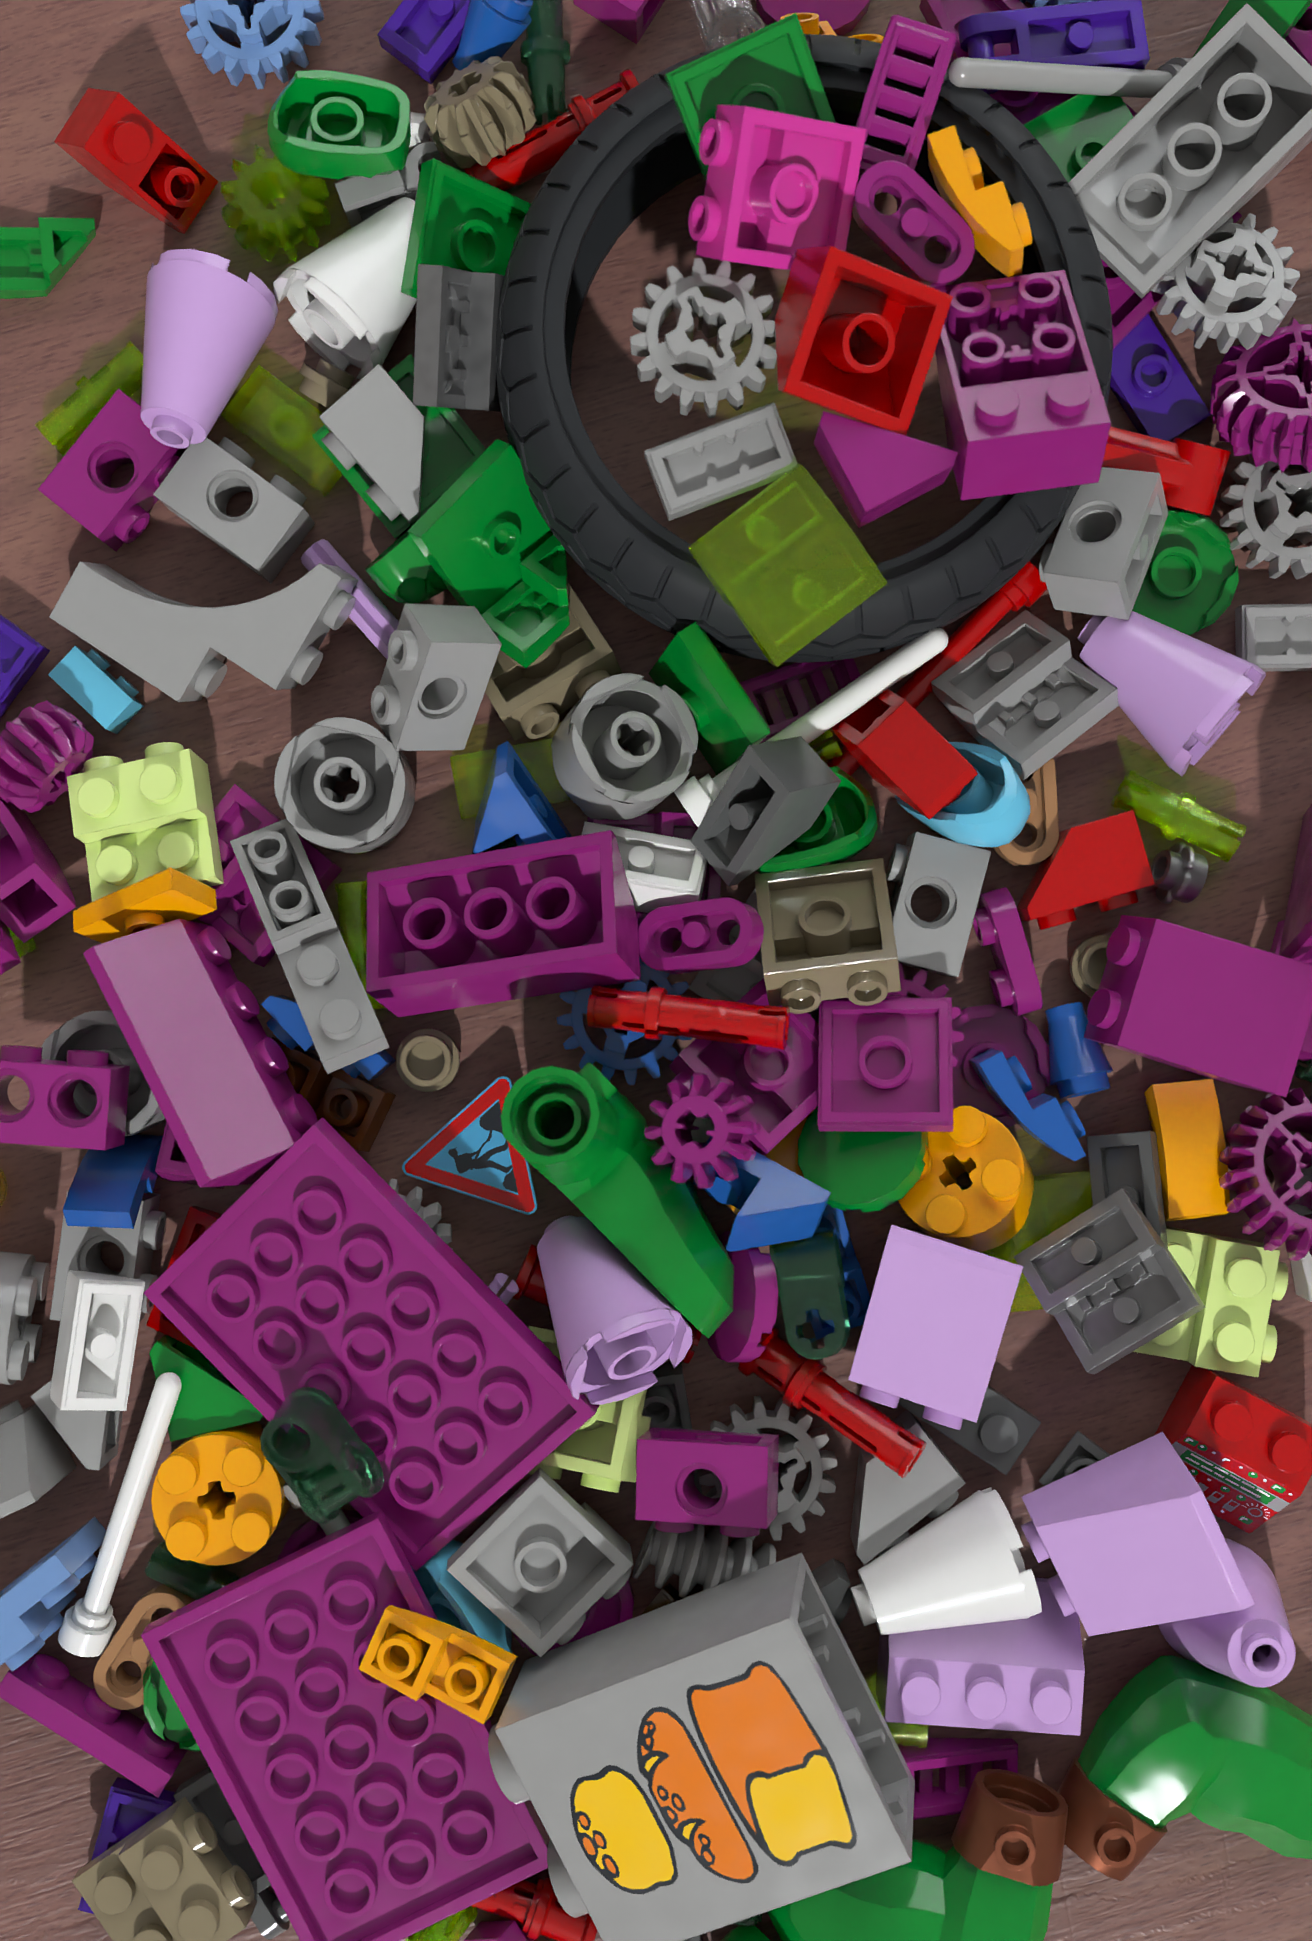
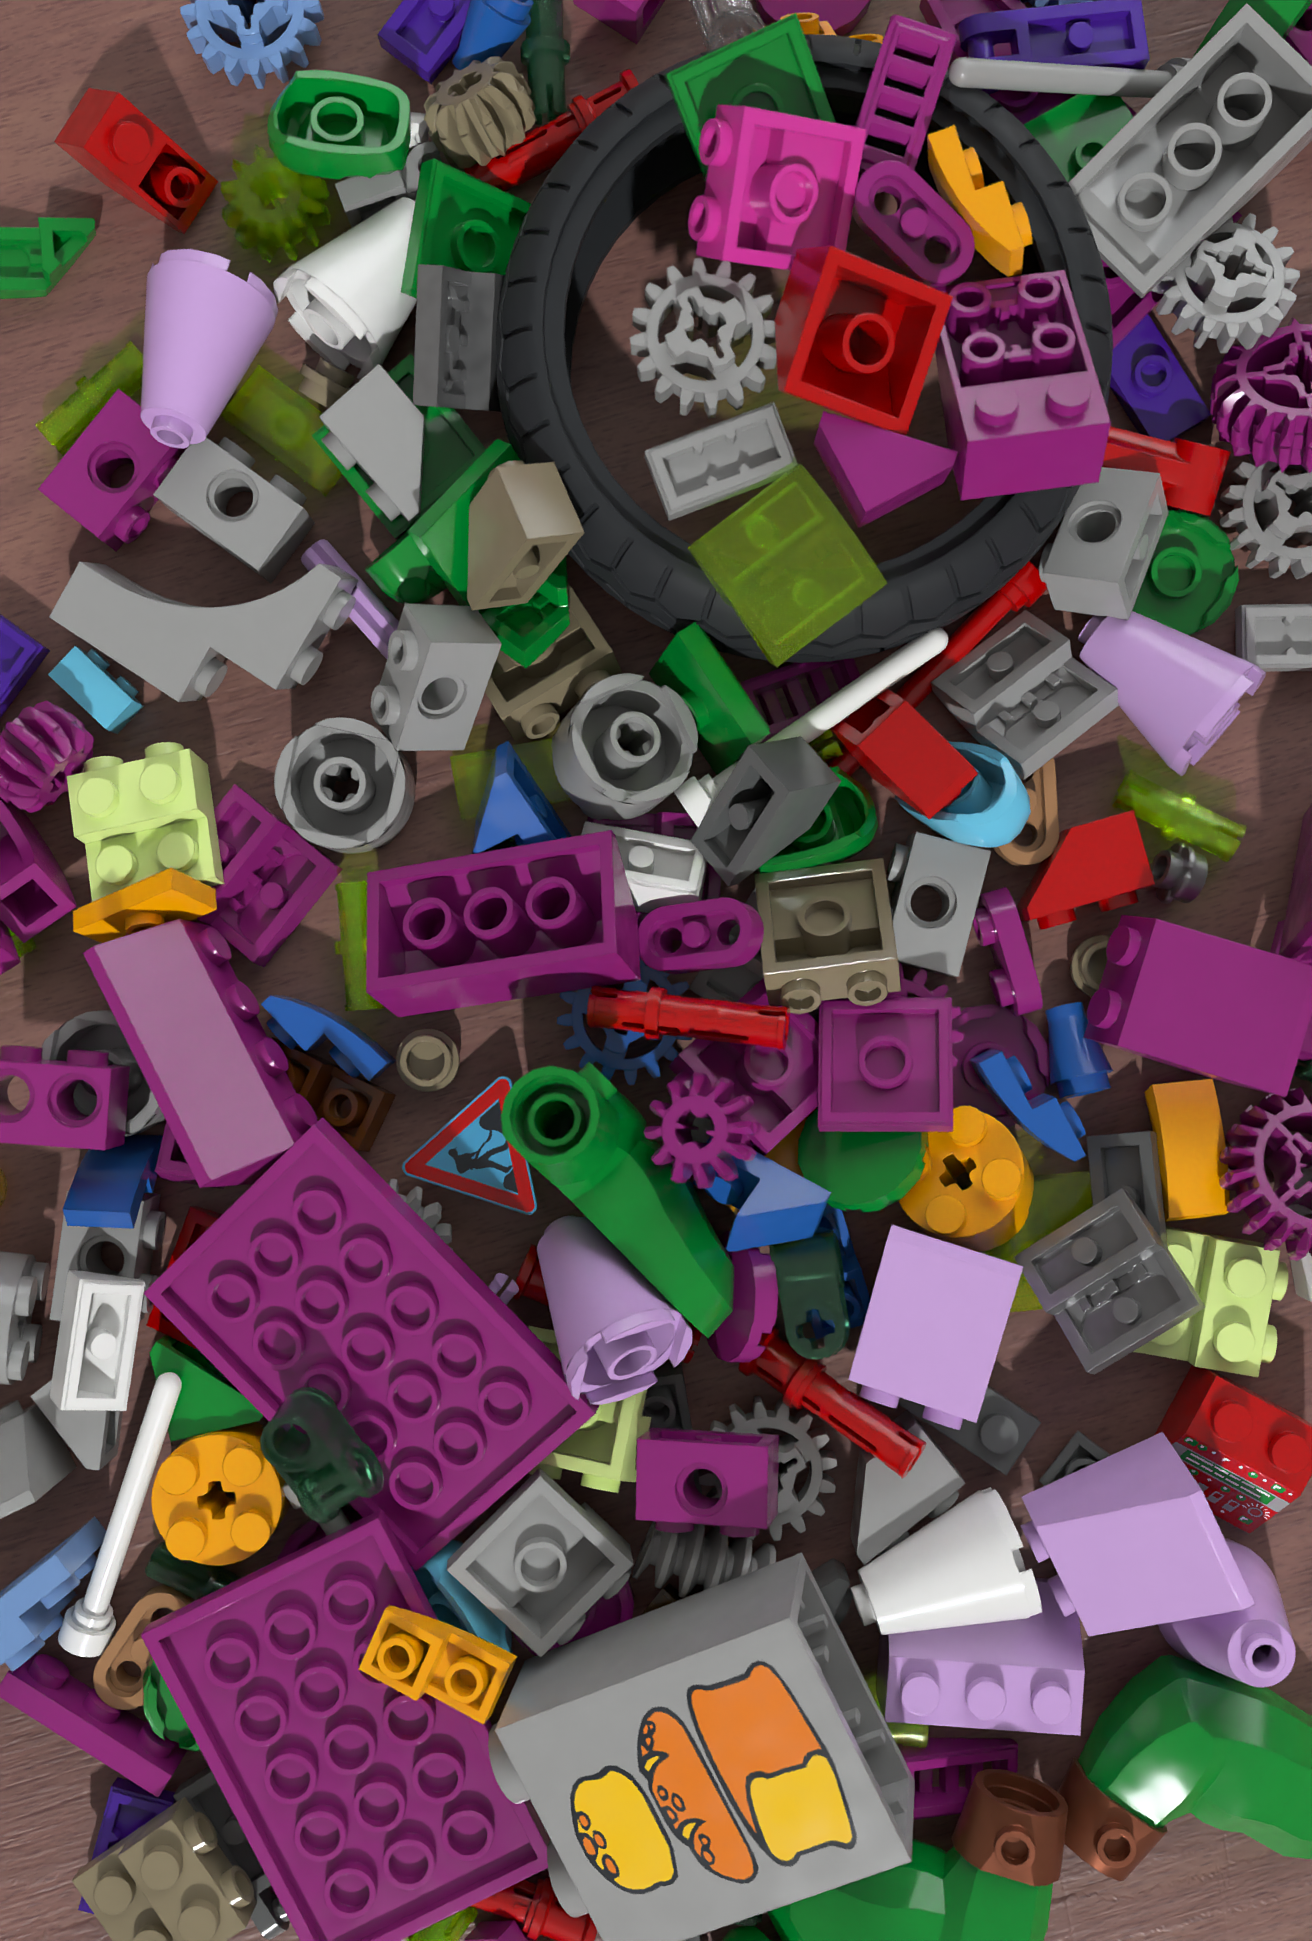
(309, 946): light grey slope -> none
(518, 533): none -> dark tan slope

